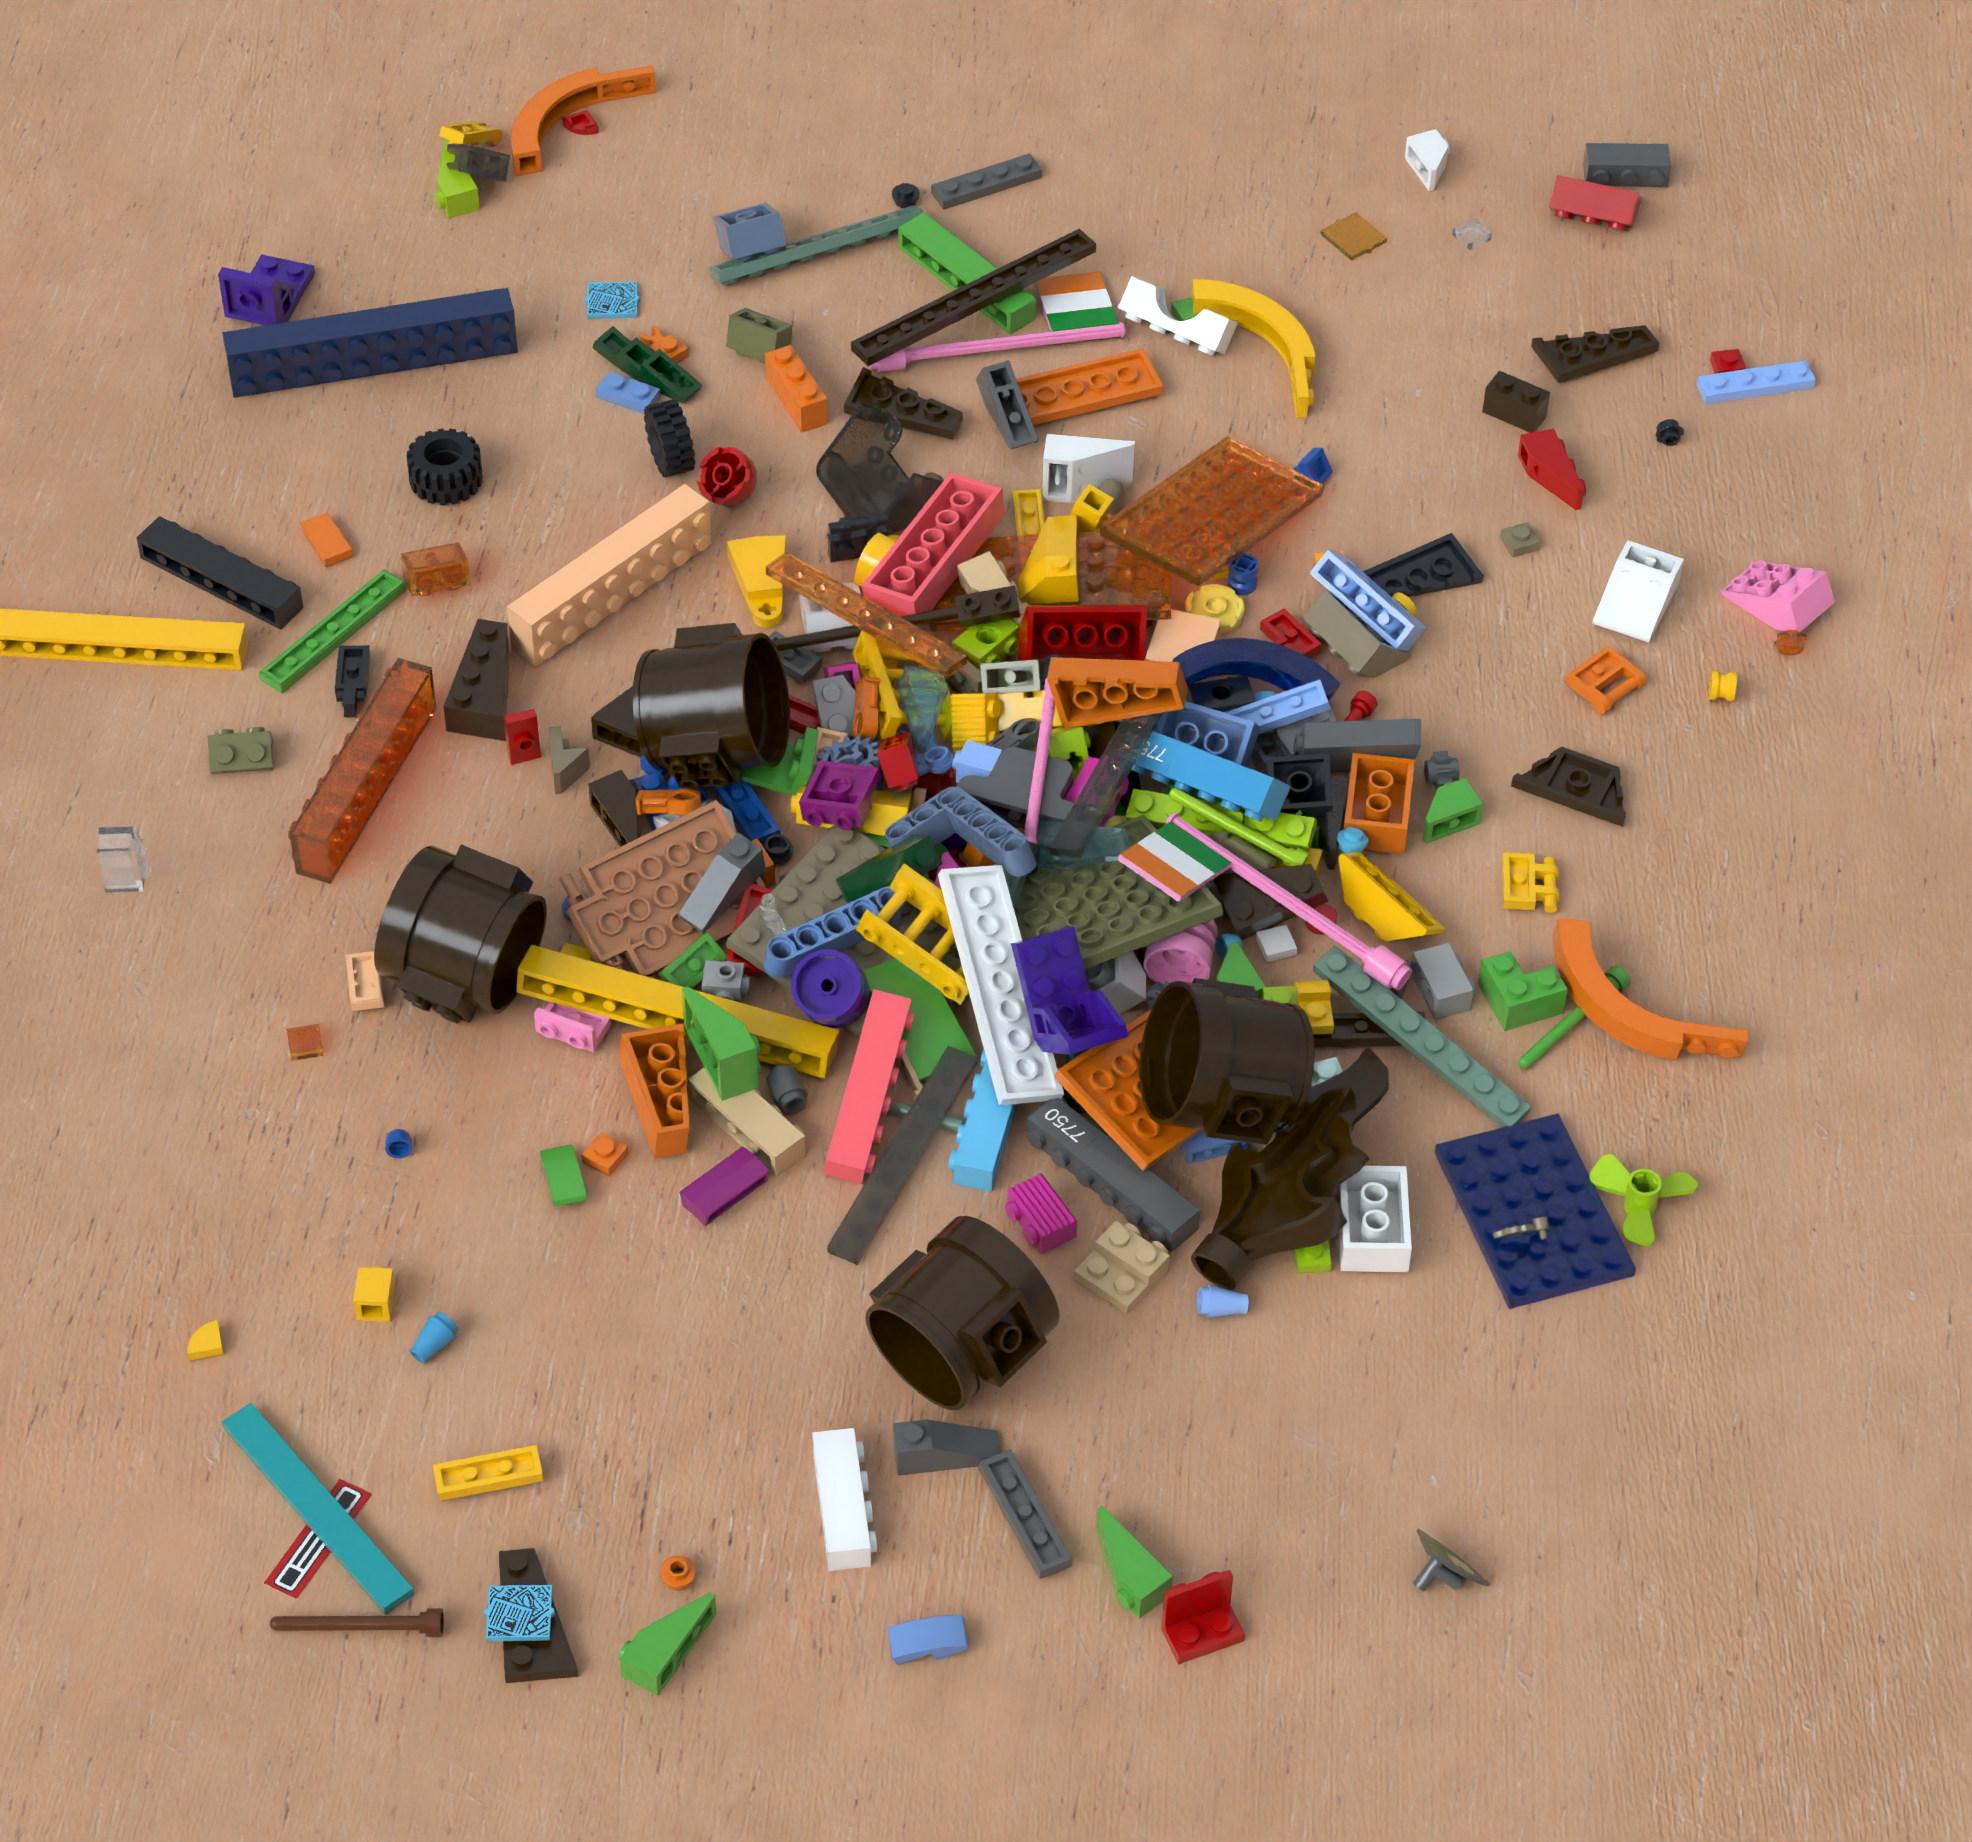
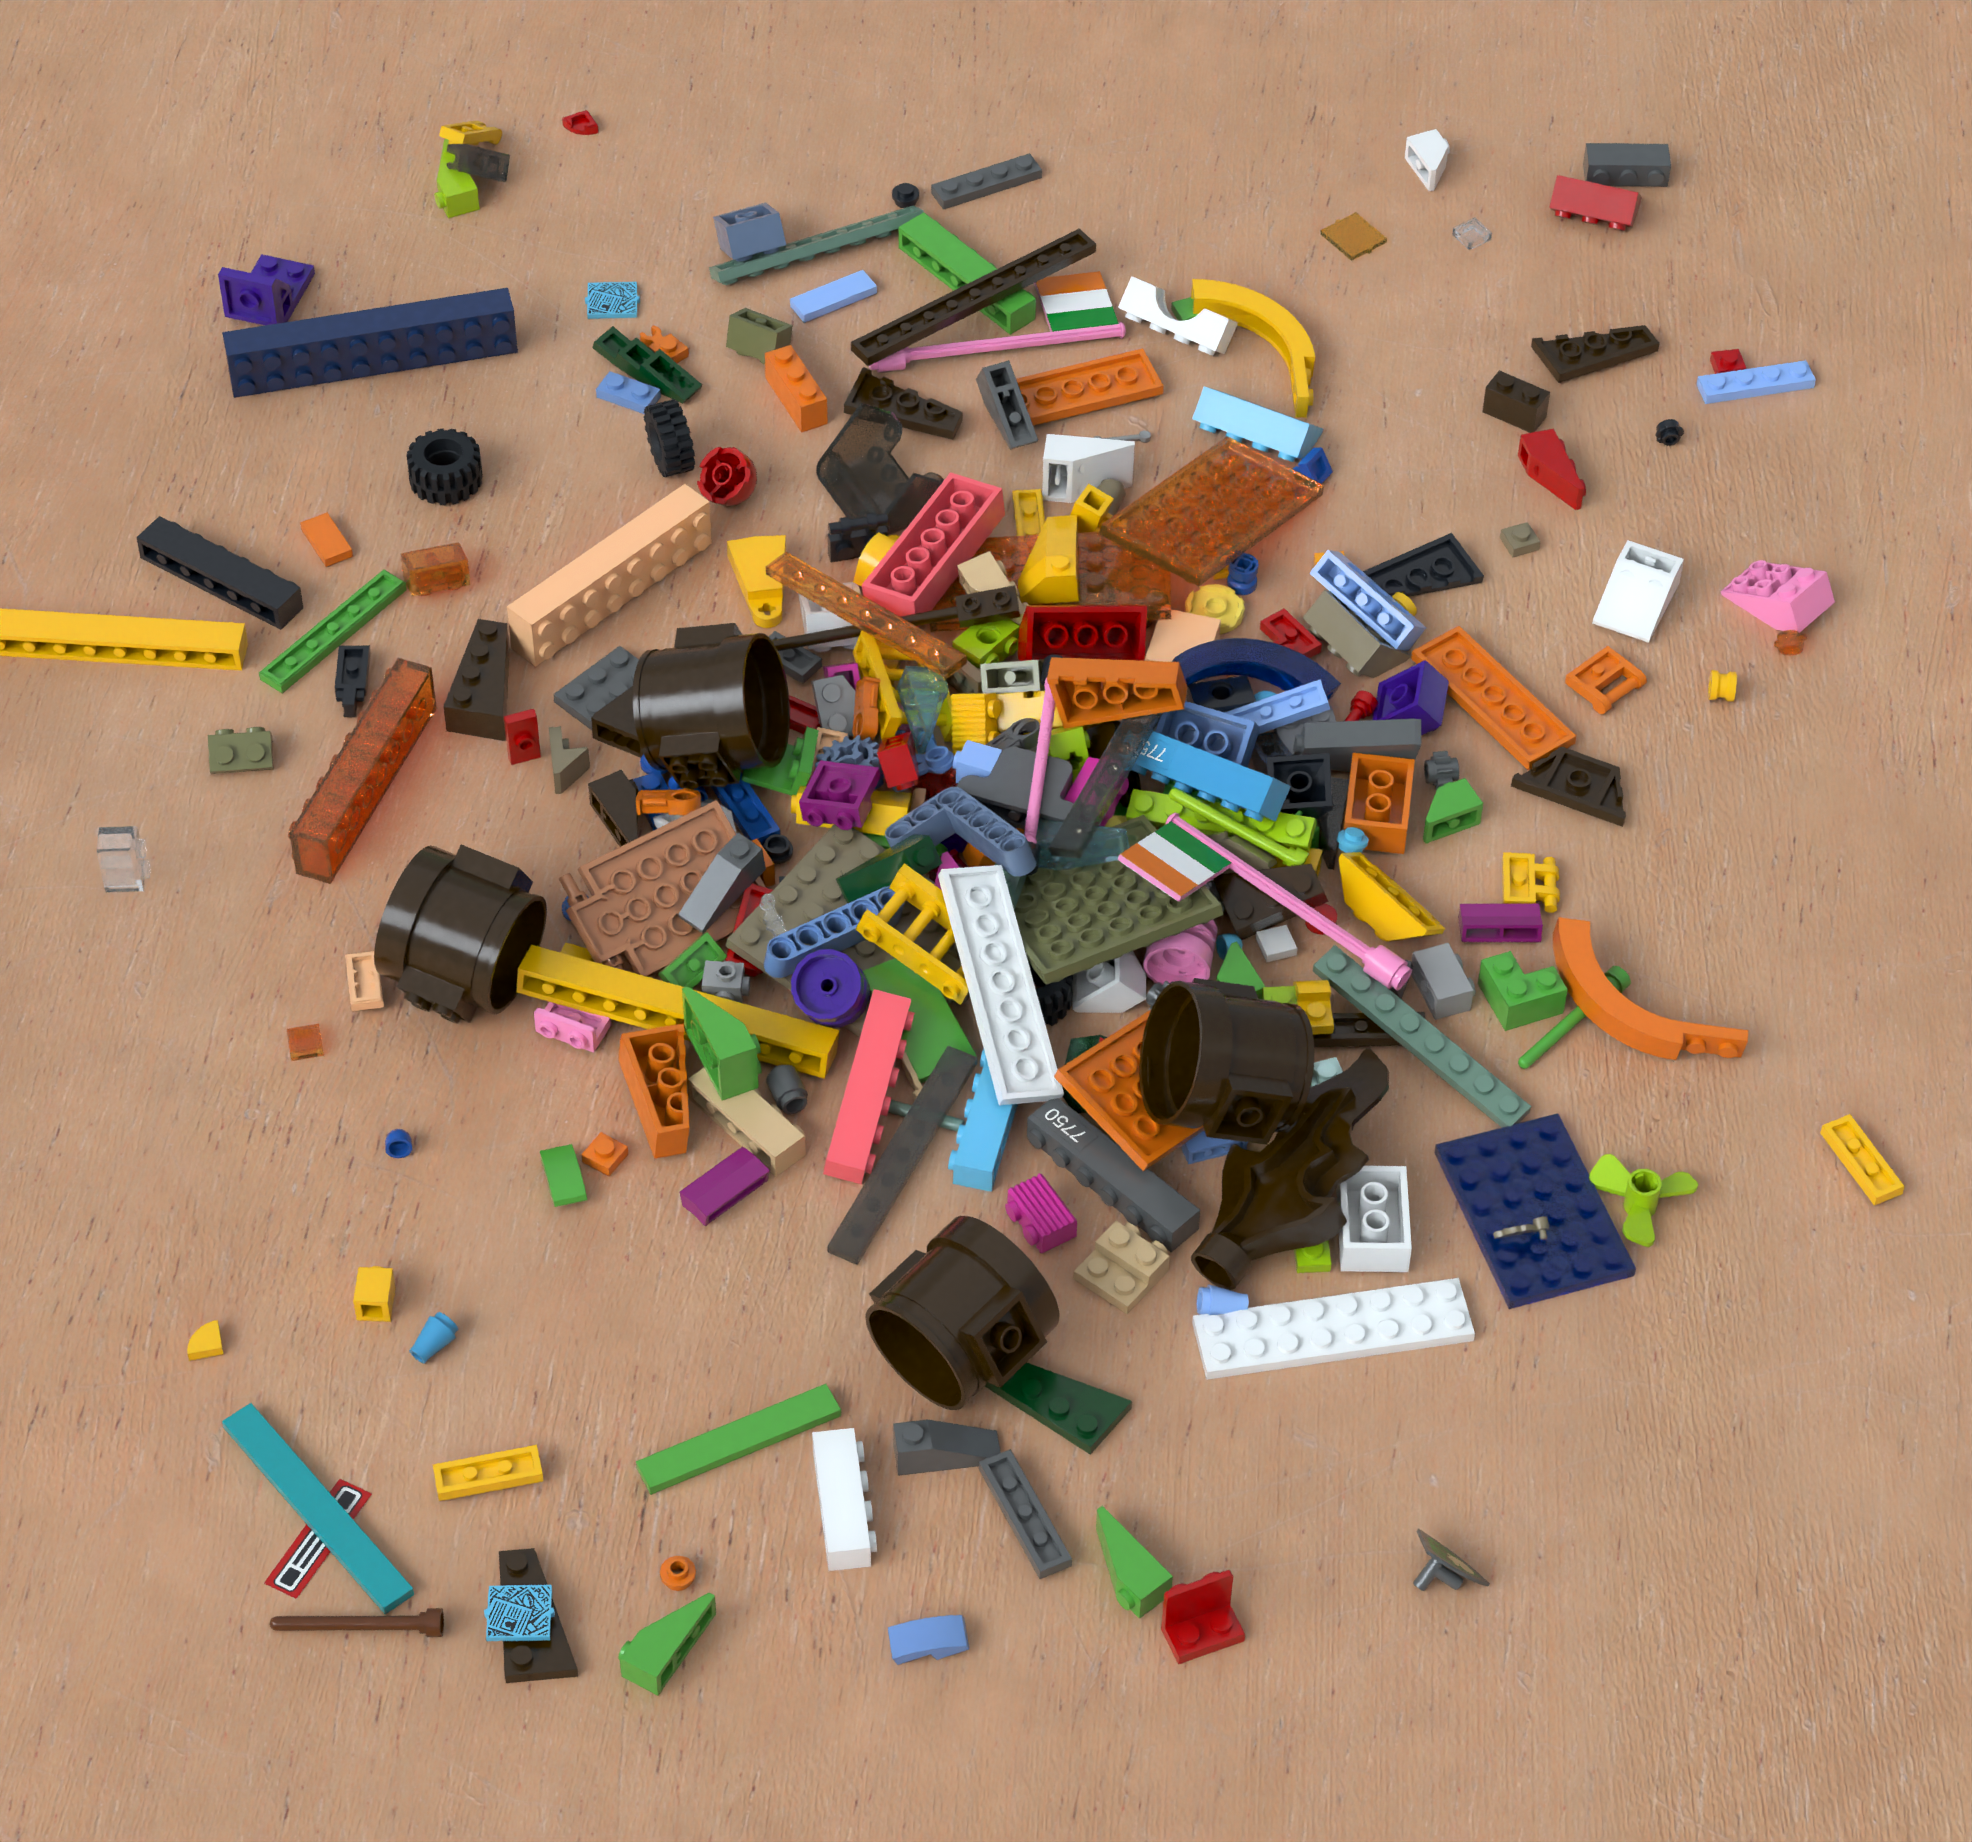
(565, 97): orange arch -> none
(598, 685): none -> dark grey plate
(738, 1438): none -> bright green tile
(833, 296): none -> light blue tile
(1057, 995): dark purple bracket -> none
(1064, 1405): none -> dark green wing
(1143, 436): none -> light grey hinge
(1256, 423): none -> slope
(1333, 1328): none -> white plate
(1413, 694): none -> dark purple slope
(1495, 697): none -> orange plate
(1500, 923): none -> magenta piece
(1862, 1159): none -> yellow plate

